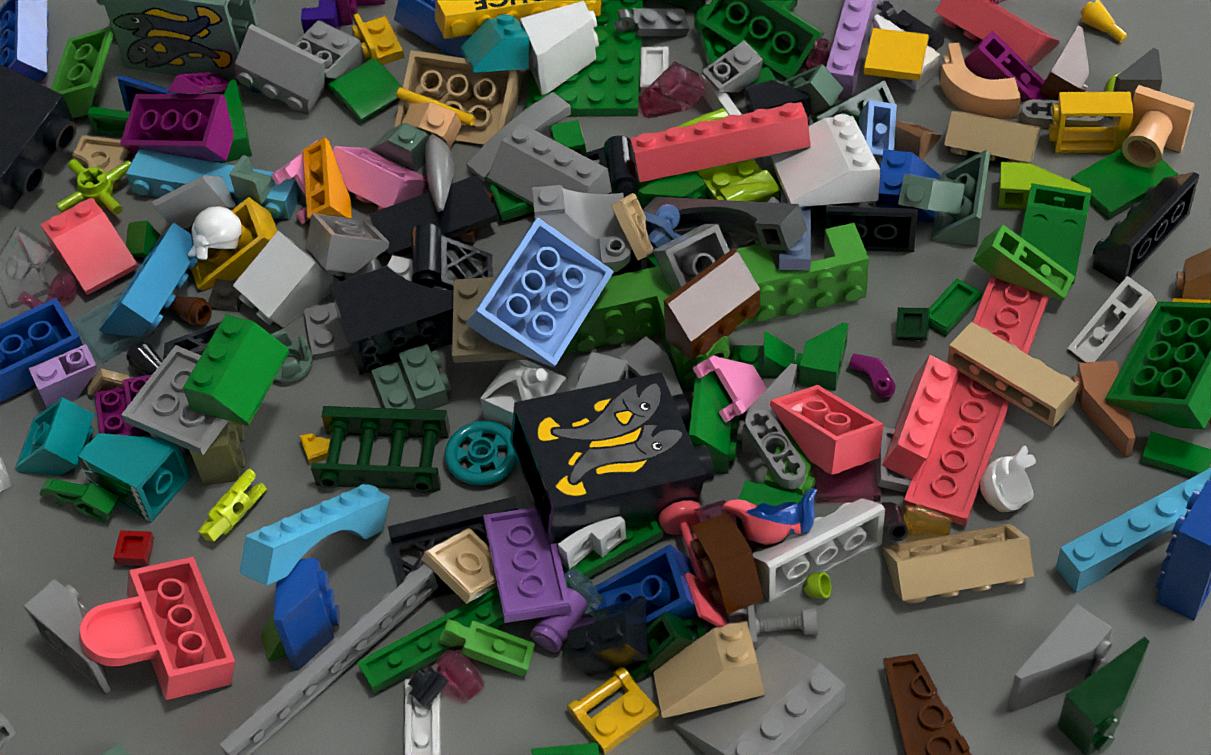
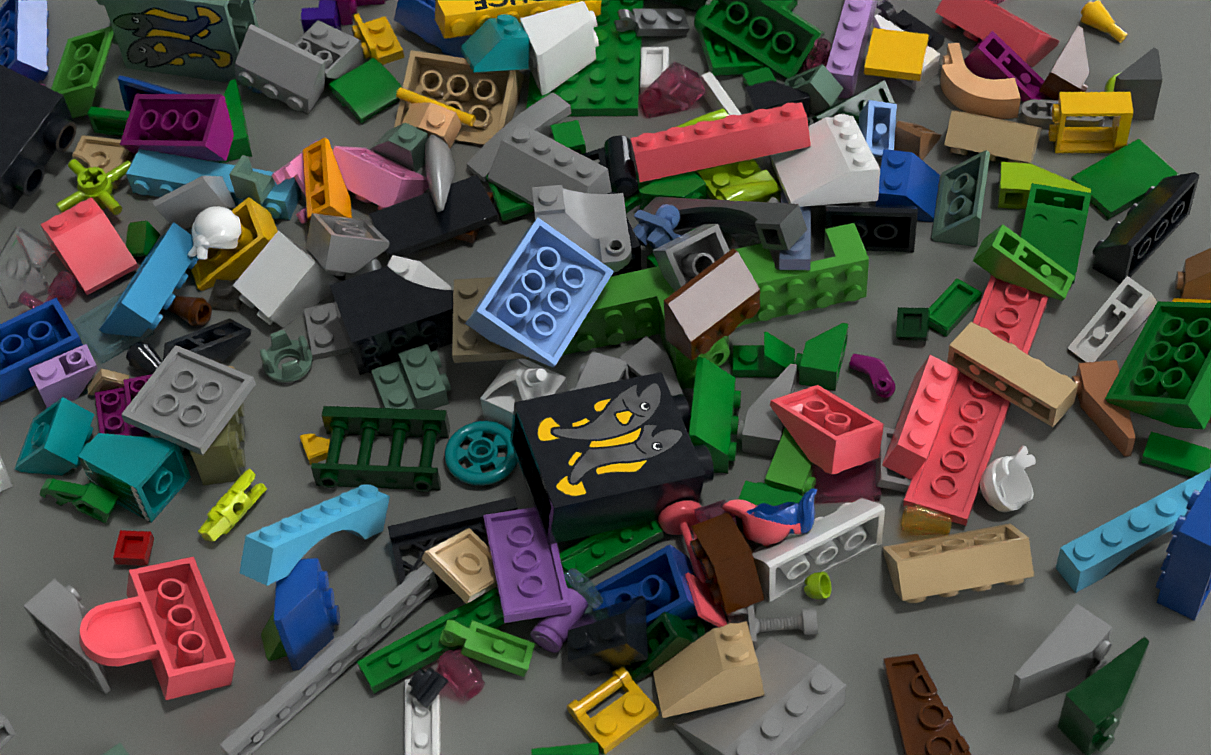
(198, 83): magenta slope -> none
(235, 371): green slope -> none
(431, 260): black piece -> none
(598, 536): white slope -> none
(633, 224): tan tile -> none
(734, 69): light grey slope -> none
(739, 380): bright pink flag -> none
(775, 462): light grey beam -> none
(894, 522): black cone -> none
(931, 193): sand green slope -> none
(1156, 123): light nougat plant -> none

